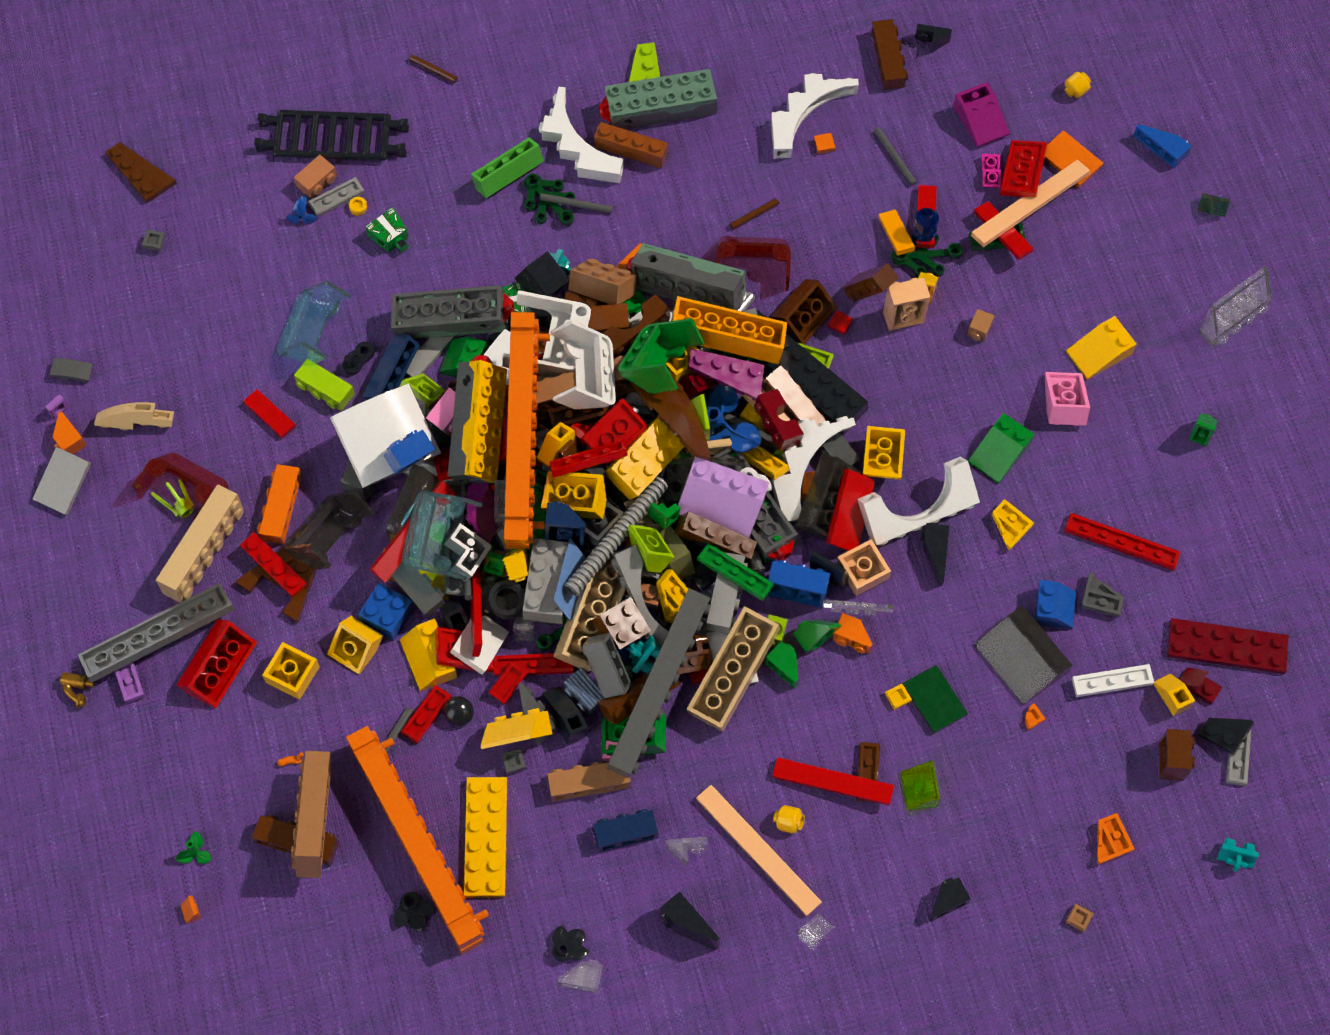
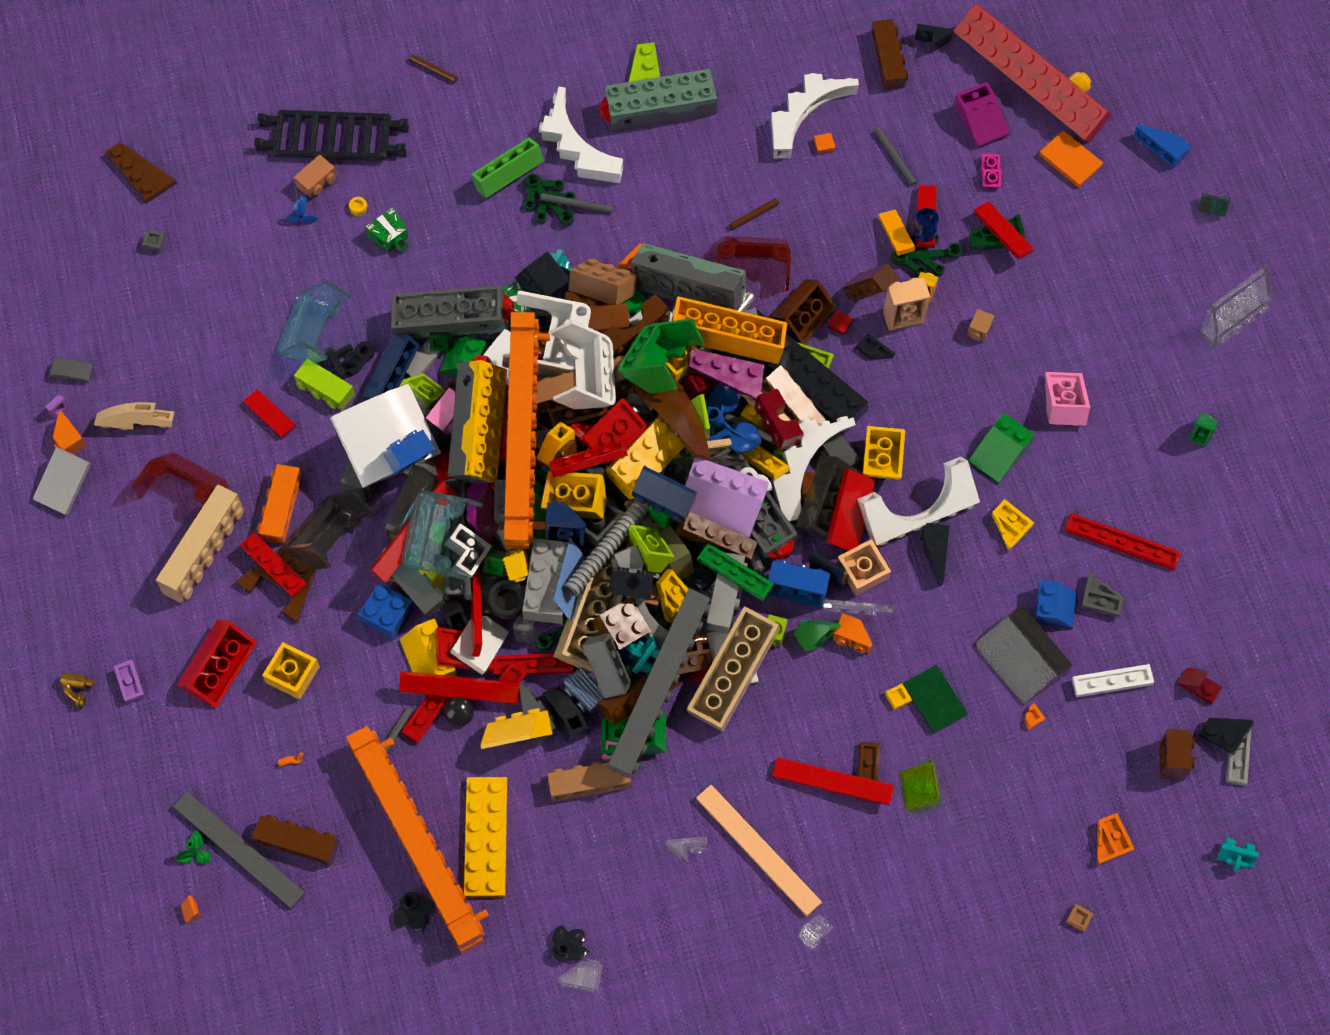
(155, 632): dark grey plate -> none
(182, 507): lime plant -> none
(239, 850): none -> dark grey tile
(311, 814): medium nougat brick -> none
(336, 197): light grey tile -> none
(338, 369): none -> black piece
(354, 644): yellow slope -> none
(439, 341): none -> dark green tile
(459, 687): none -> red tile
(513, 761): dark grey plate -> none
(619, 586): none -> black brick
(625, 830): dark blue brick -> none
(631, 145): dark orange brick -> none
(664, 494): none -> dark blue slope
(687, 922): black slope -> none
(784, 663): green slope -> none
(789, 819): yellow head -> none
(874, 349): none -> black tile
(950, 897): black slope -> none
(1023, 168): red tile -> none
(1027, 205): light nougat tile -> none
(1032, 72): none -> red brick
(1102, 348): yellow slope -> none
(1174, 694): yellow slope -> none
(1228, 646): dark red plate -> none

